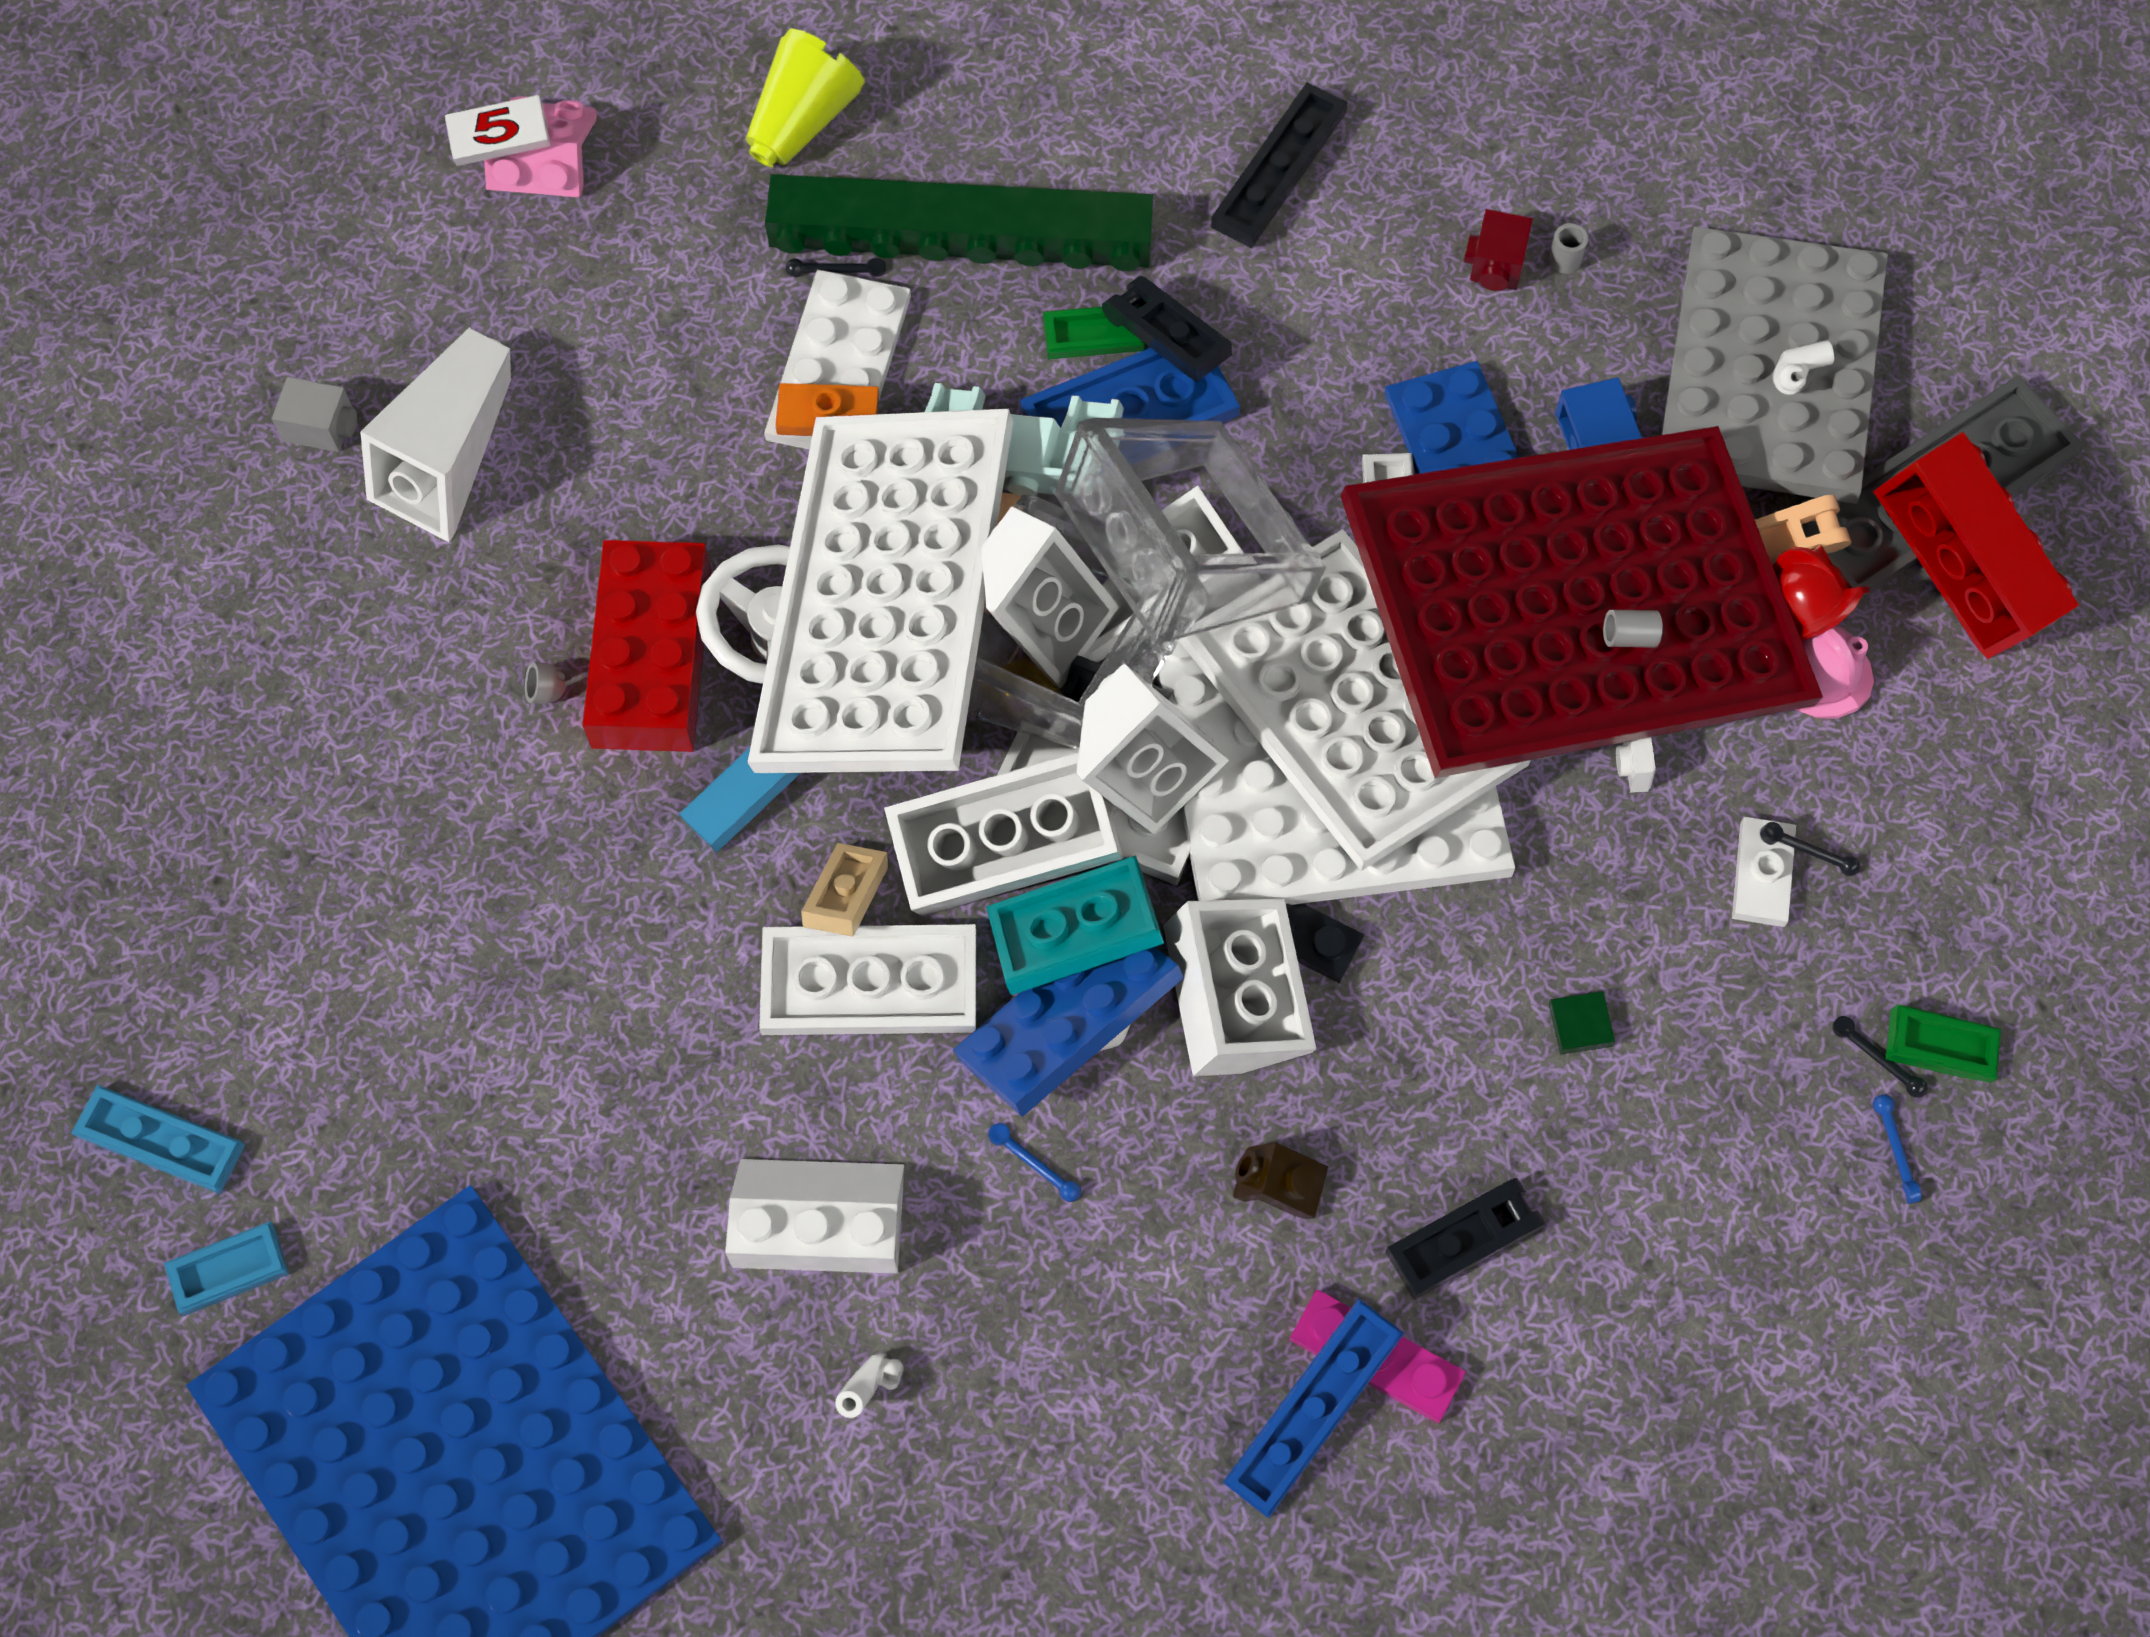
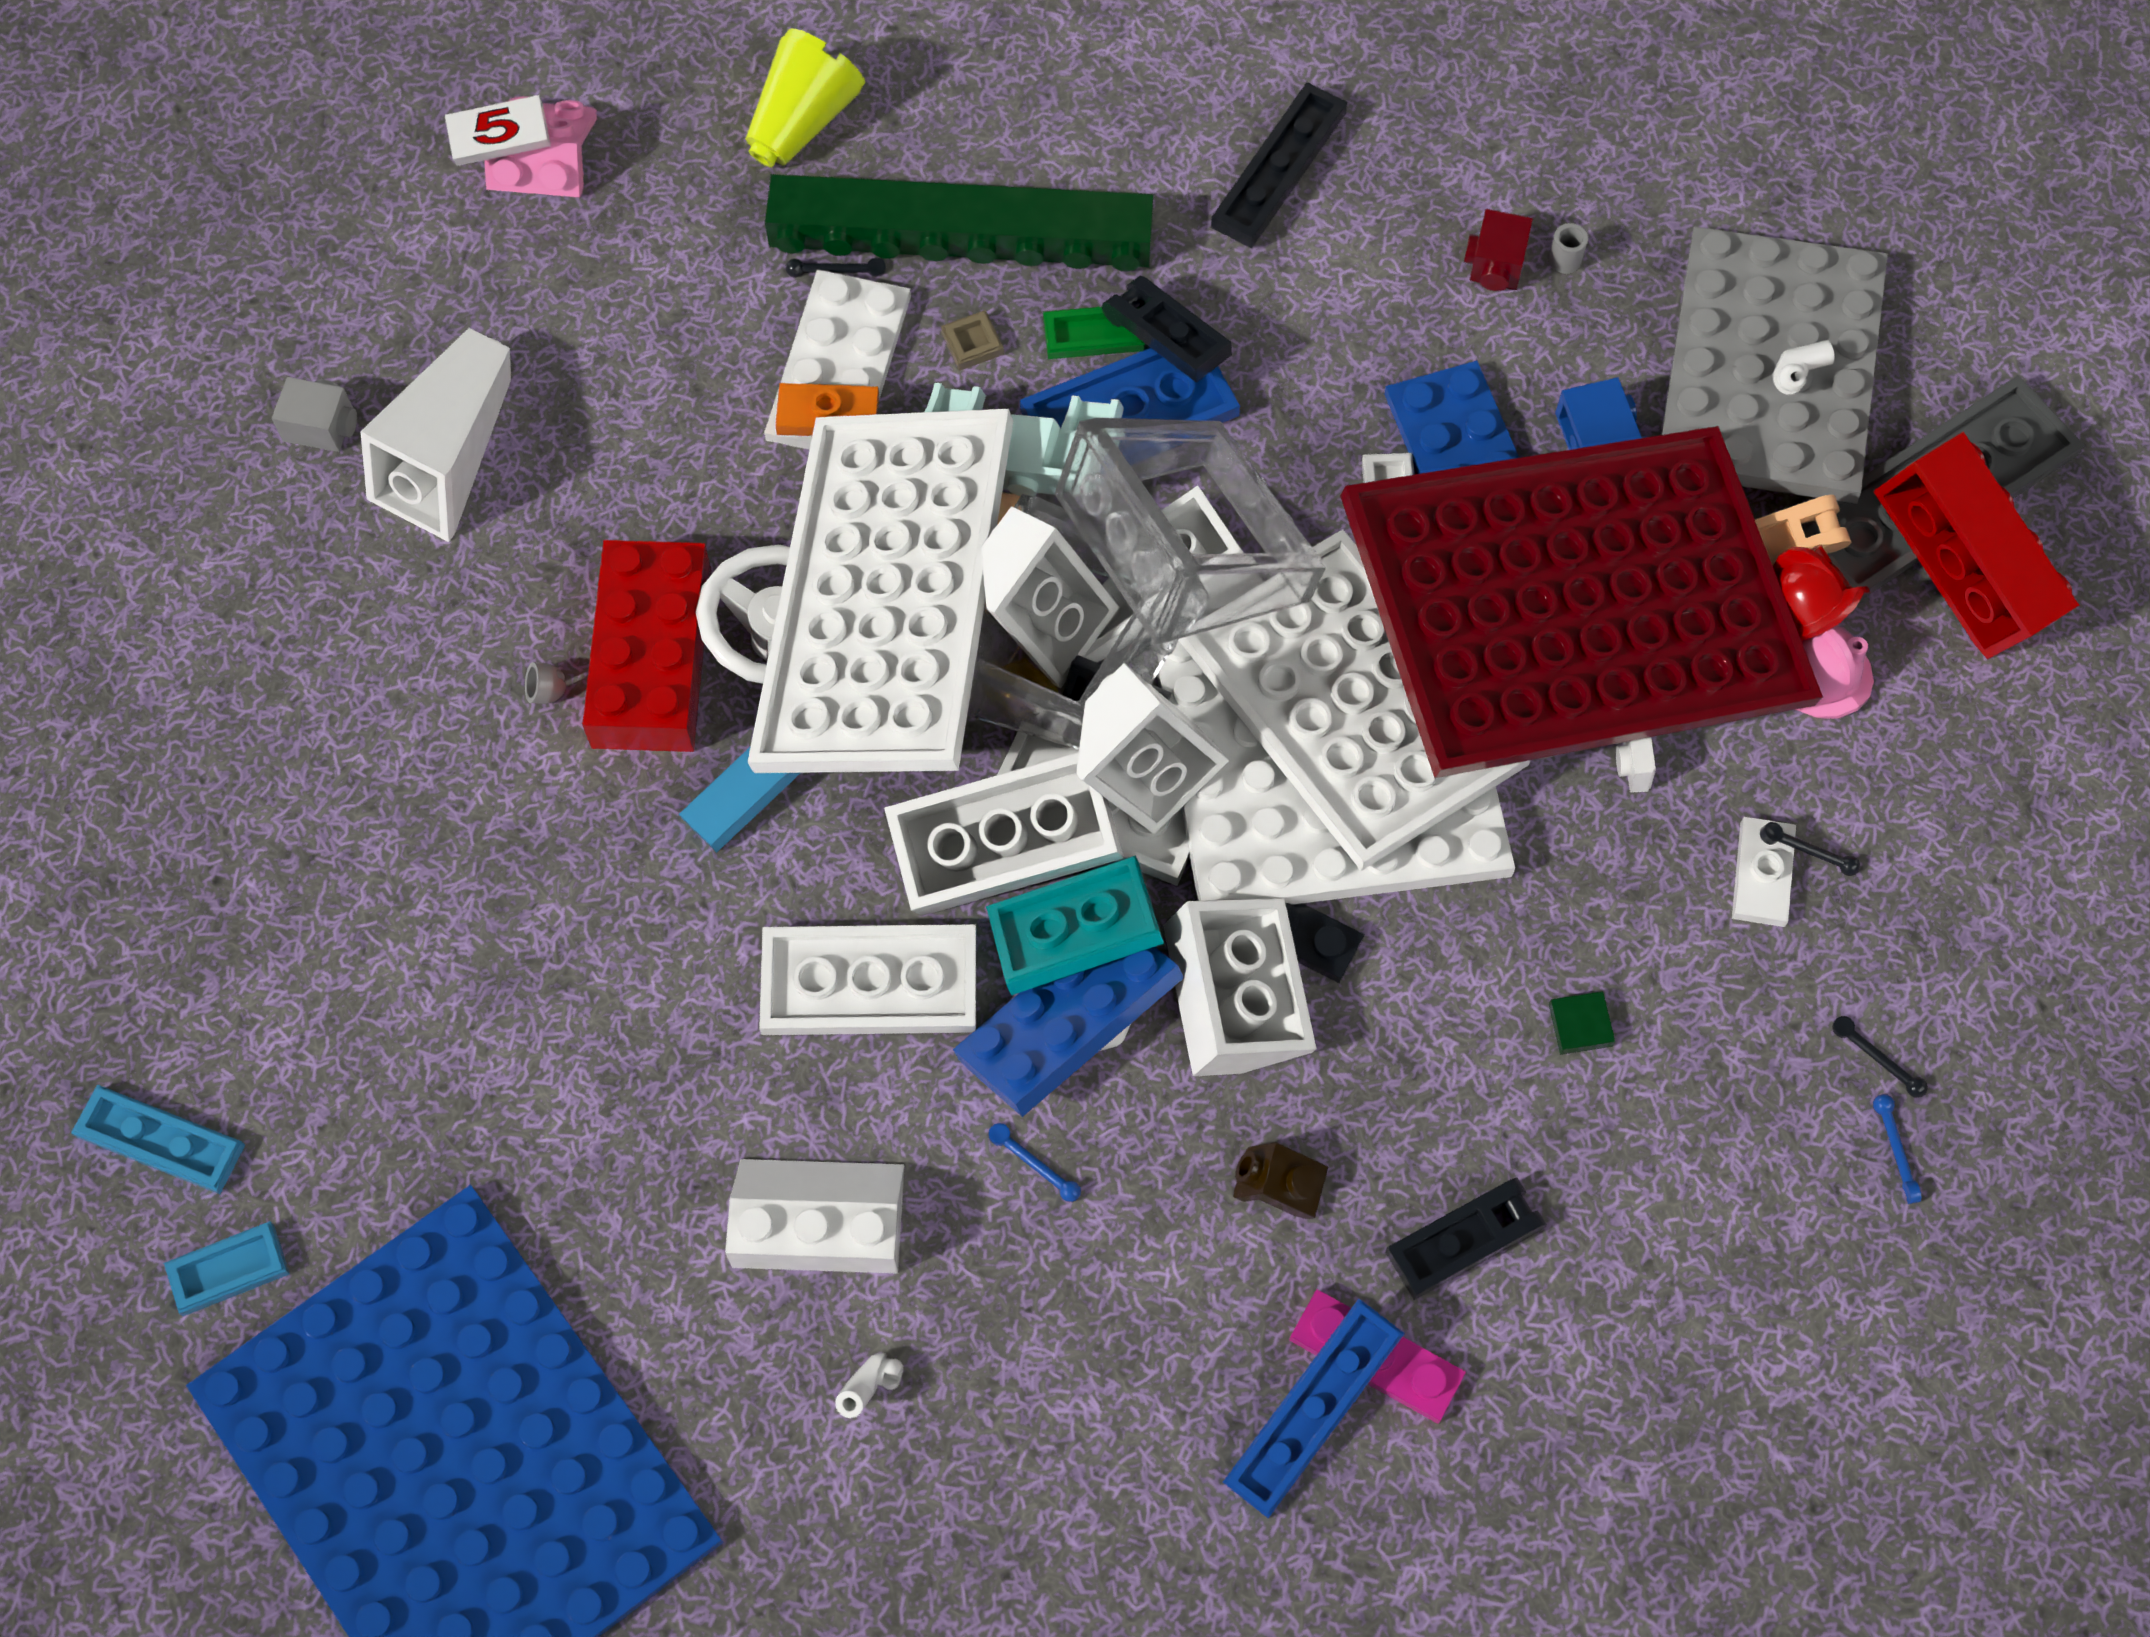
(844, 889): tan plate -> none
(972, 340): none -> dark tan tile
(1632, 628): light grey hinge -> none
(1943, 1044): green tile -> none

